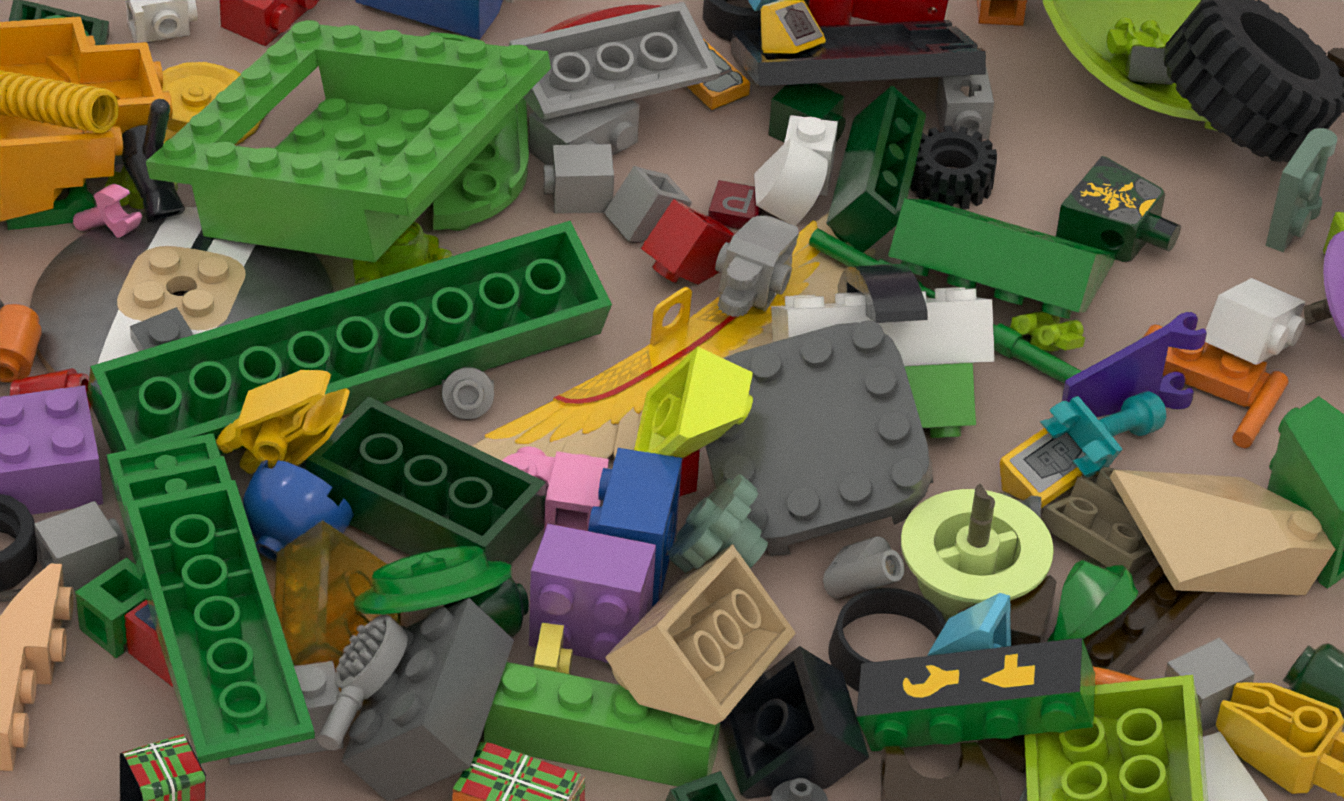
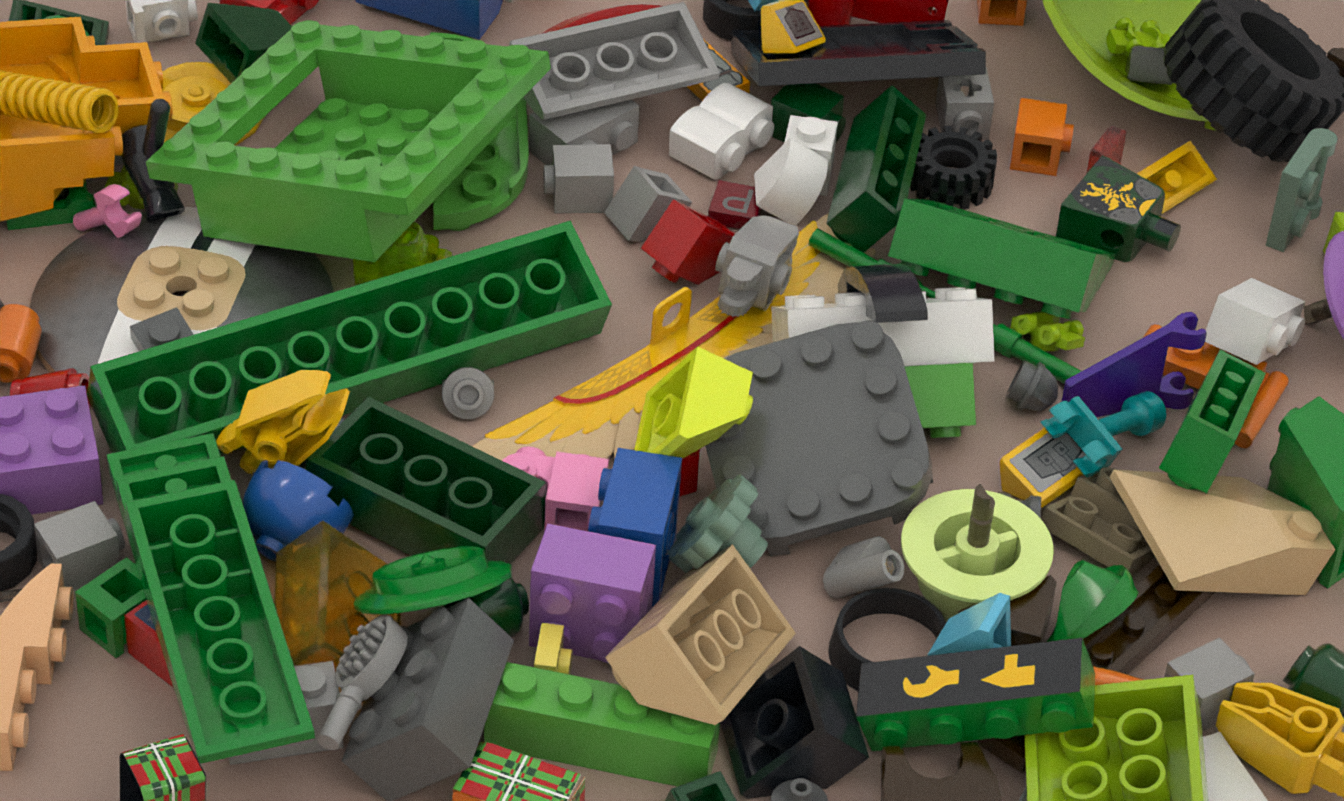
(238, 35): none -> dark green torso
(721, 131): none -> white brick
(1033, 387): none -> dark grey plate
(1040, 137): none -> orange brick
(1109, 145): none -> clear red tile
(1179, 174): none -> yellow slope
(1212, 422): none -> green brick

